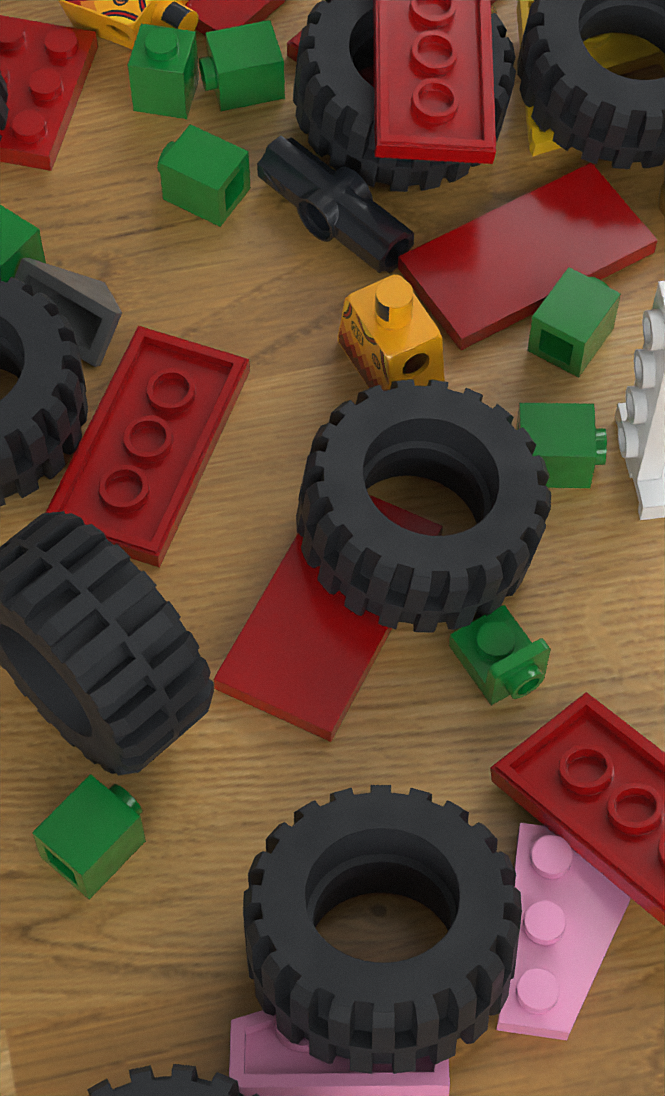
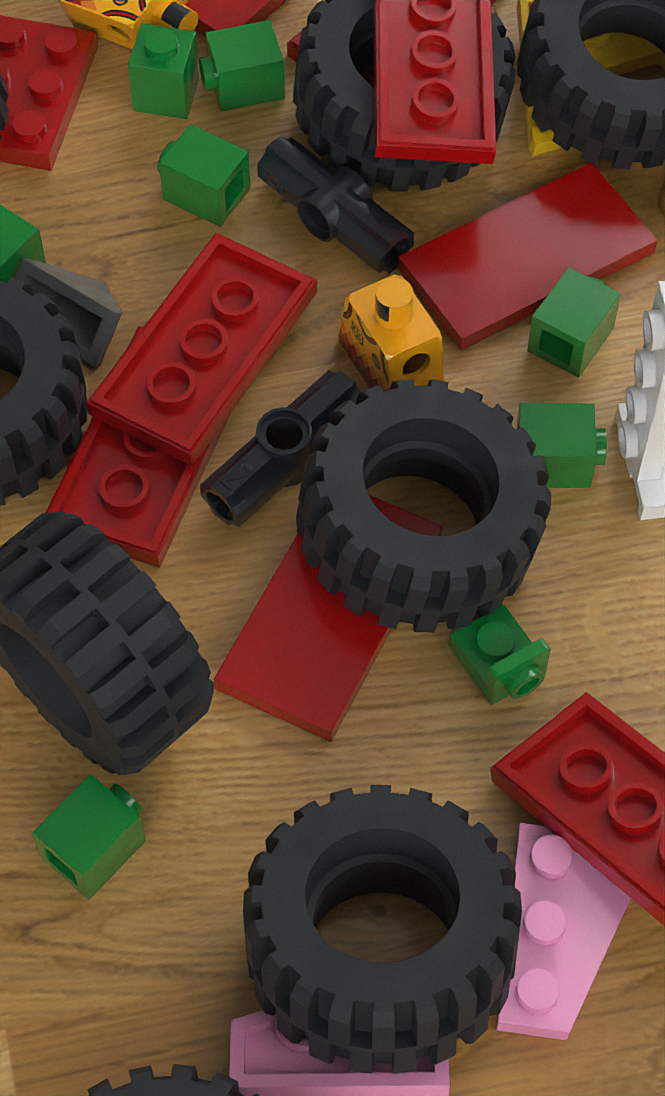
(202, 348): none -> red tile
(262, 470): none -> black piece

